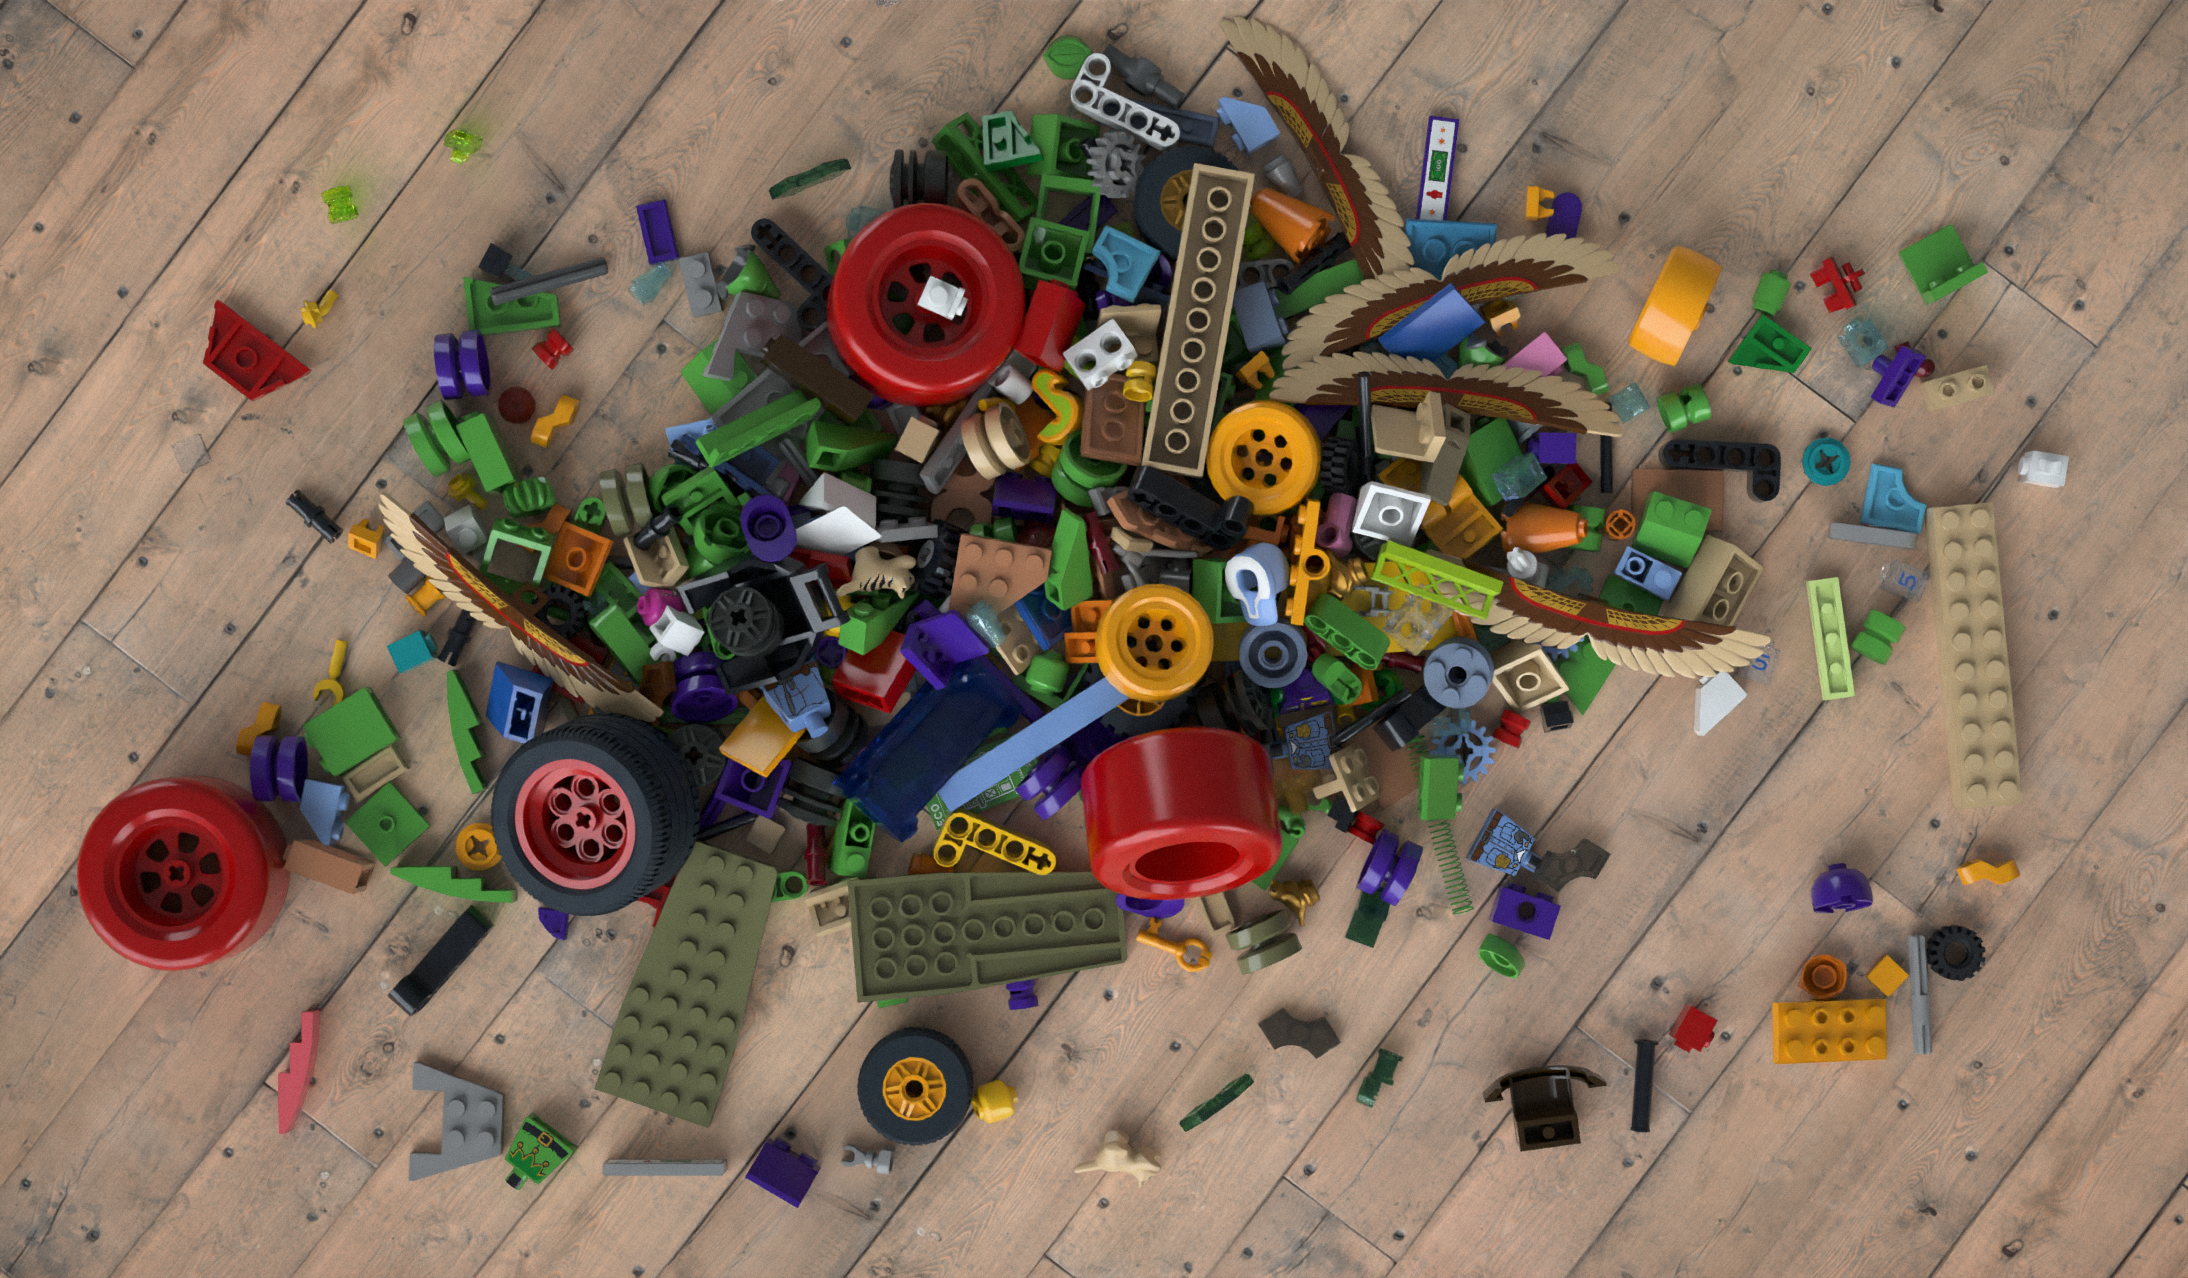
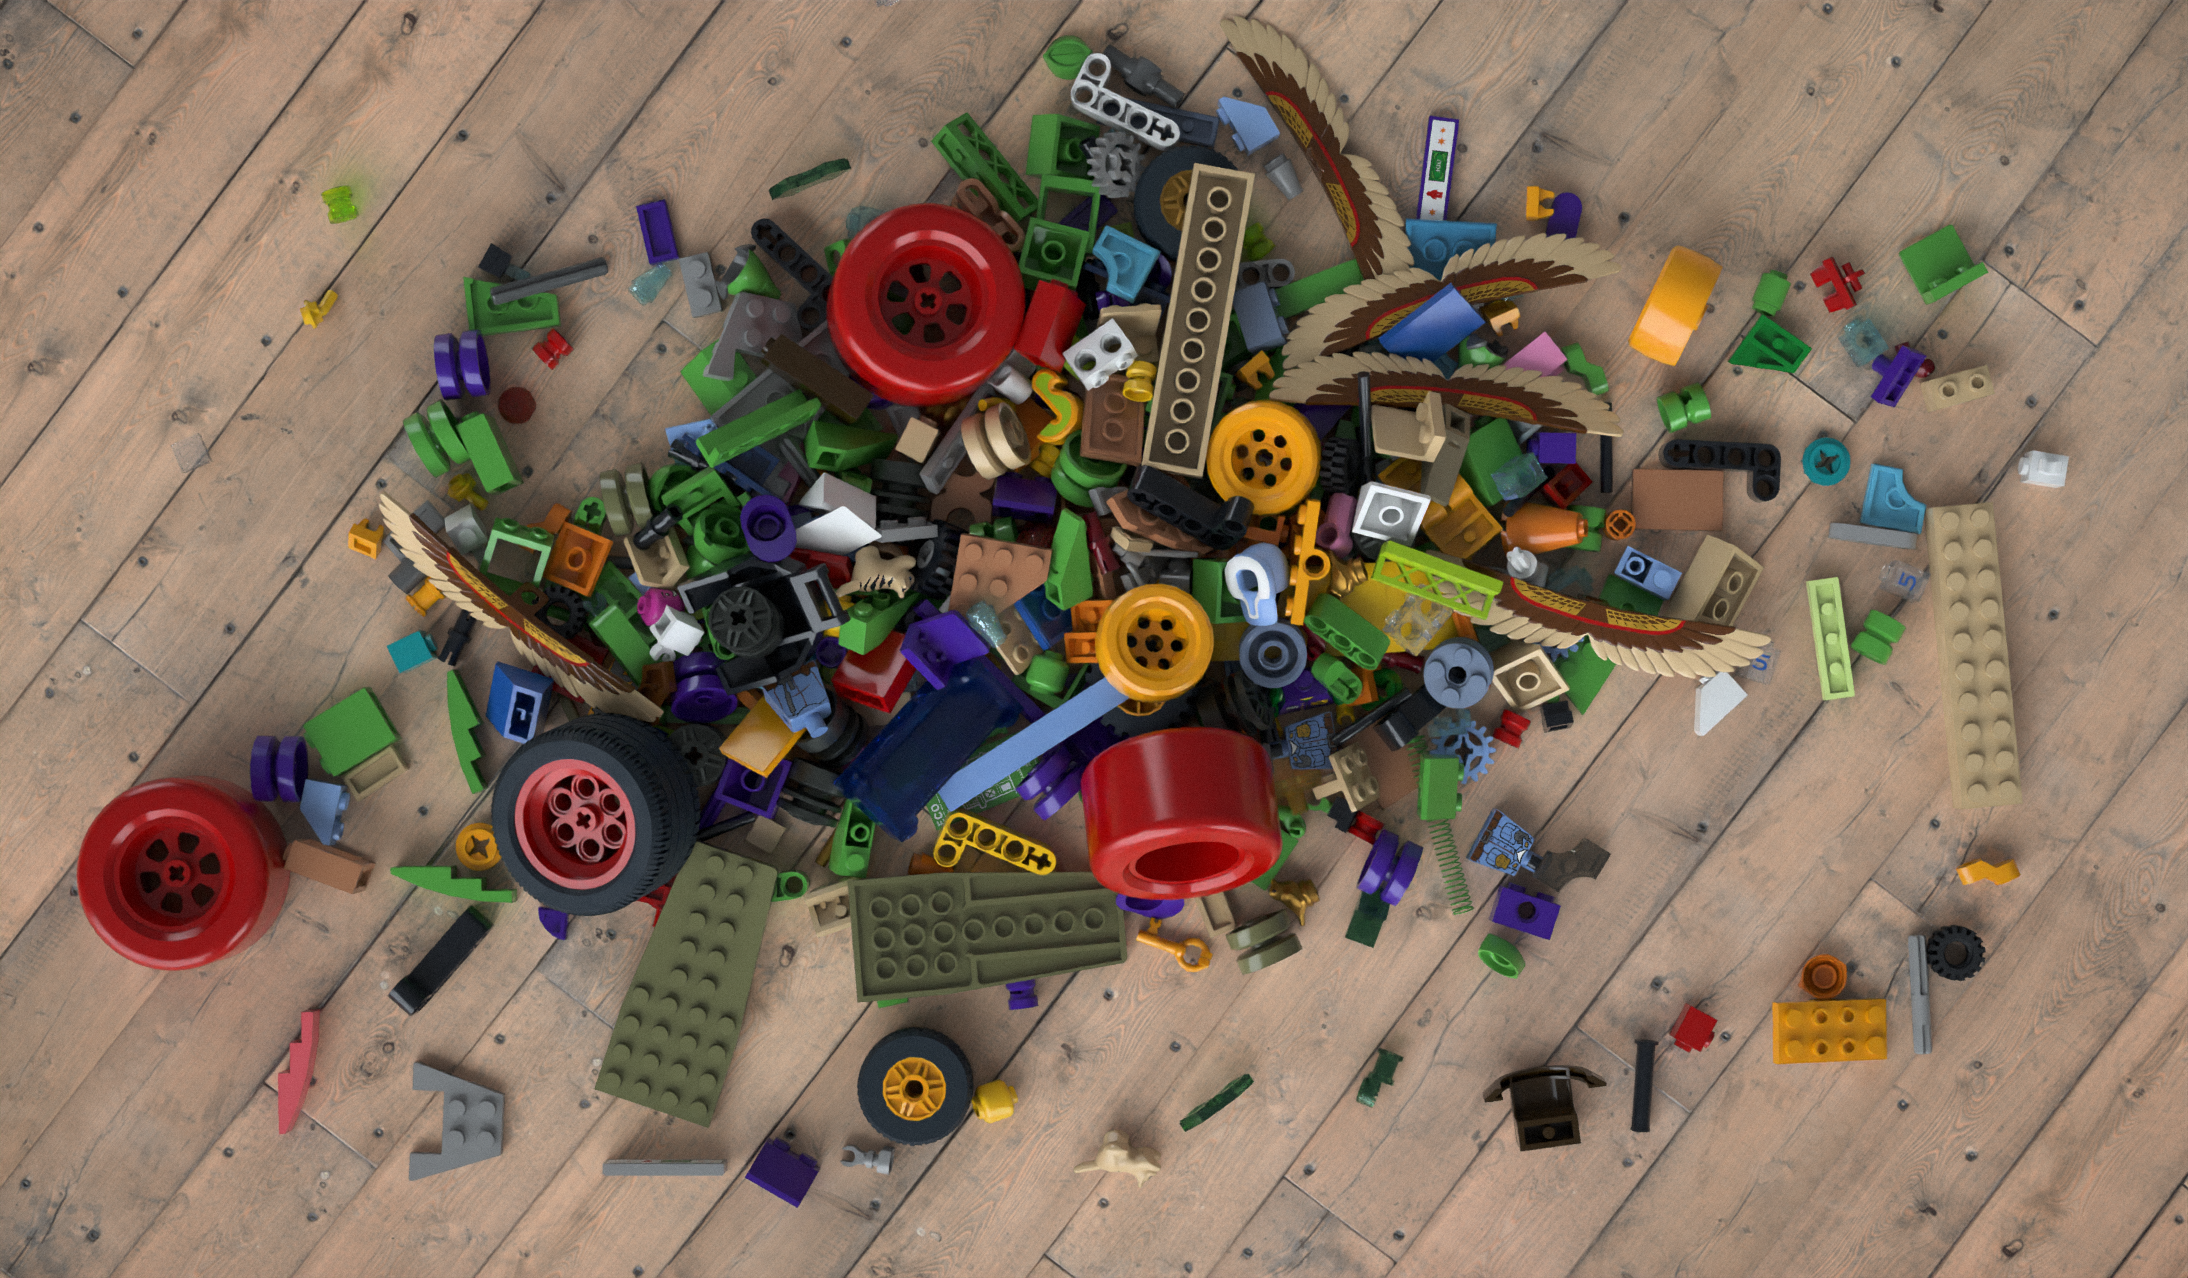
(248, 356): red wing -> none
(266, 722): light orange piece -> none
(314, 516): black pin -> none
(334, 671): yellow piece -> none
(388, 823): bright green plate -> none
(462, 145): clear neon green tile -> none
(529, 497): bright green gear -> none
(536, 1152): torso -> none
(547, 426): light orange piece -> none
(816, 854): dark red pin -> none
(919, 181): pearl dark grey wheel -> none
(942, 298): white bracket -> none
(1007, 142): wing -> none
(1284, 1030): clear smoke tile -> none
(1291, 222): orange cone -> none
(1322, 256): black pin -> none
(1373, 612): light grey piece -> none
(1629, 402): clear light blue tile -> none
(1670, 529): bright green slope -> none
(1840, 890): dark purple cylinder -> none
(1886, 975): light orange tile -> none

